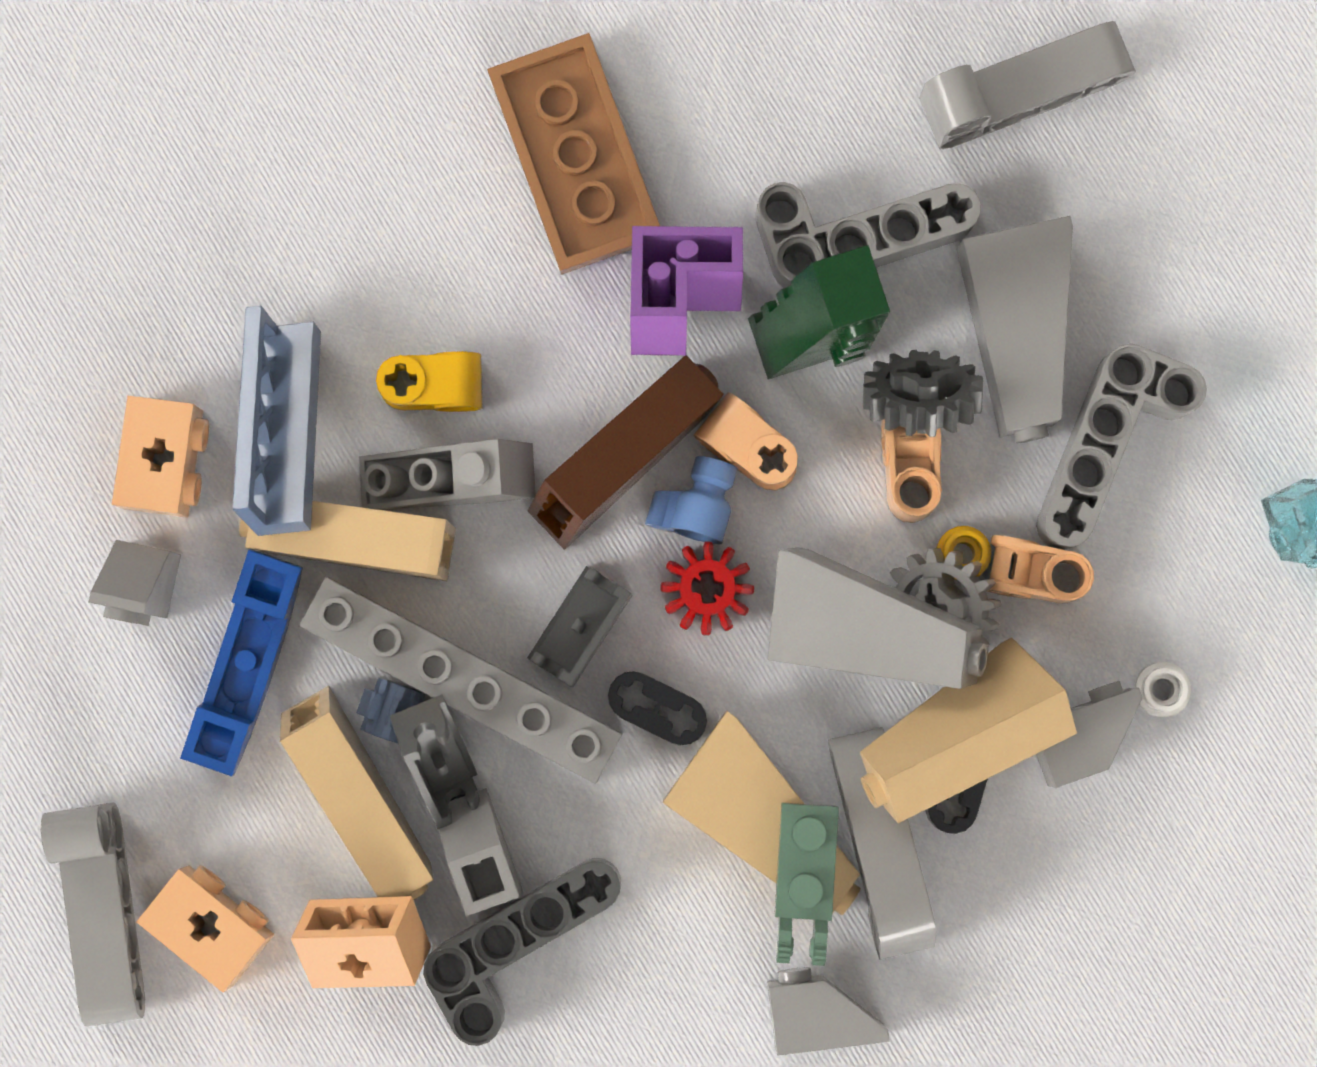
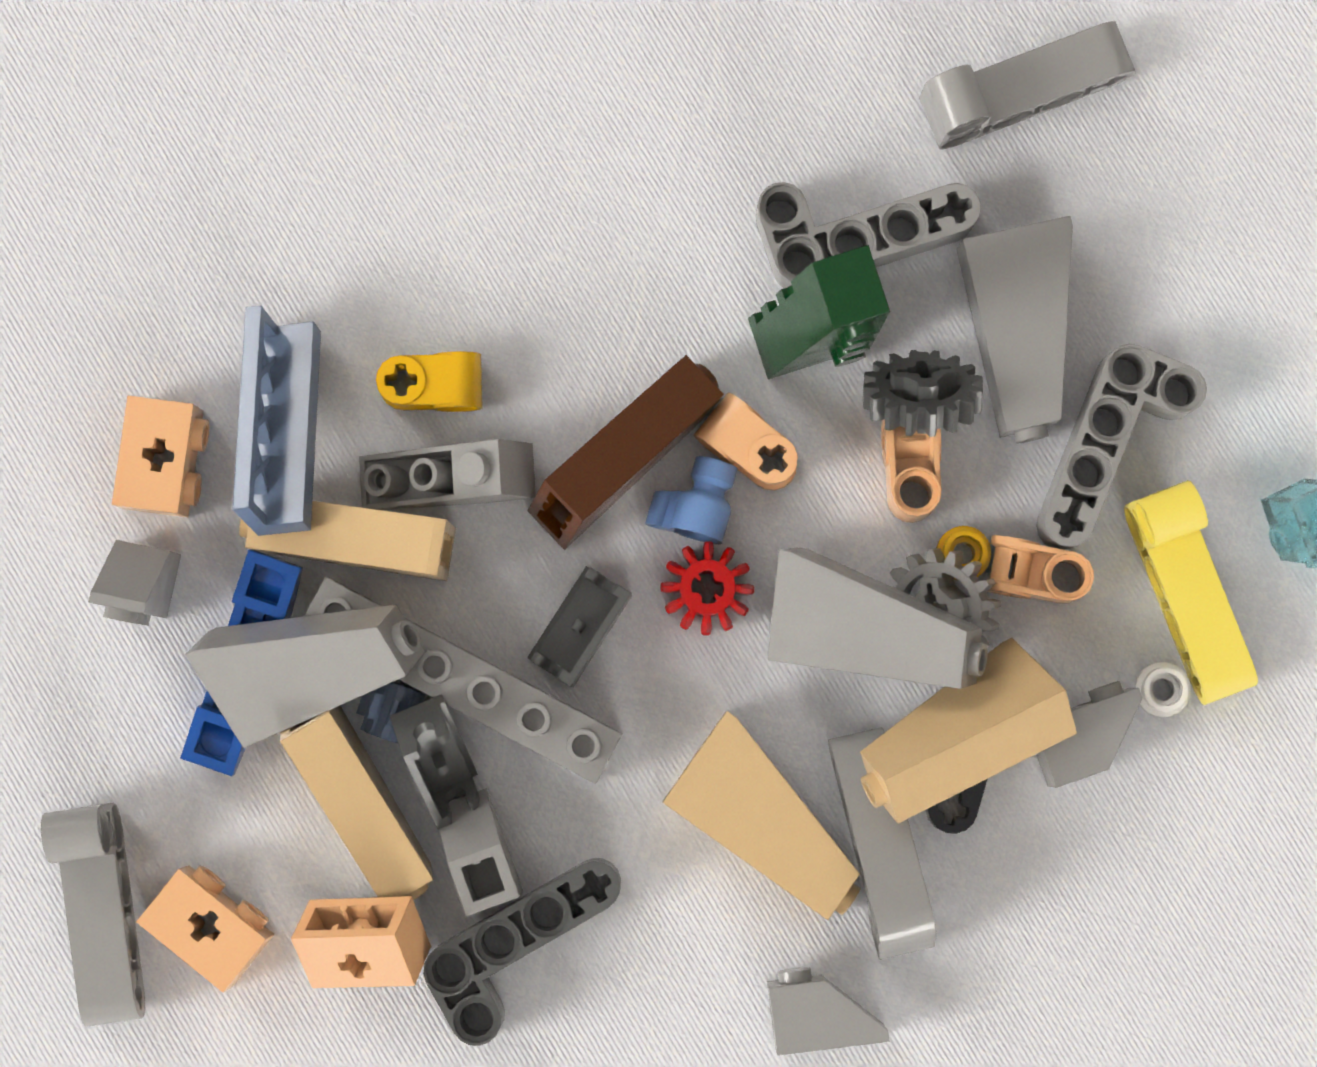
(300, 667): none -> light grey slope
(573, 151): medium nougat plate -> none
(651, 720): black beam -> none
(678, 273): medium lavender brick -> none
(805, 875): sand green hinge -> none
(1190, 591): none -> light yellow beam

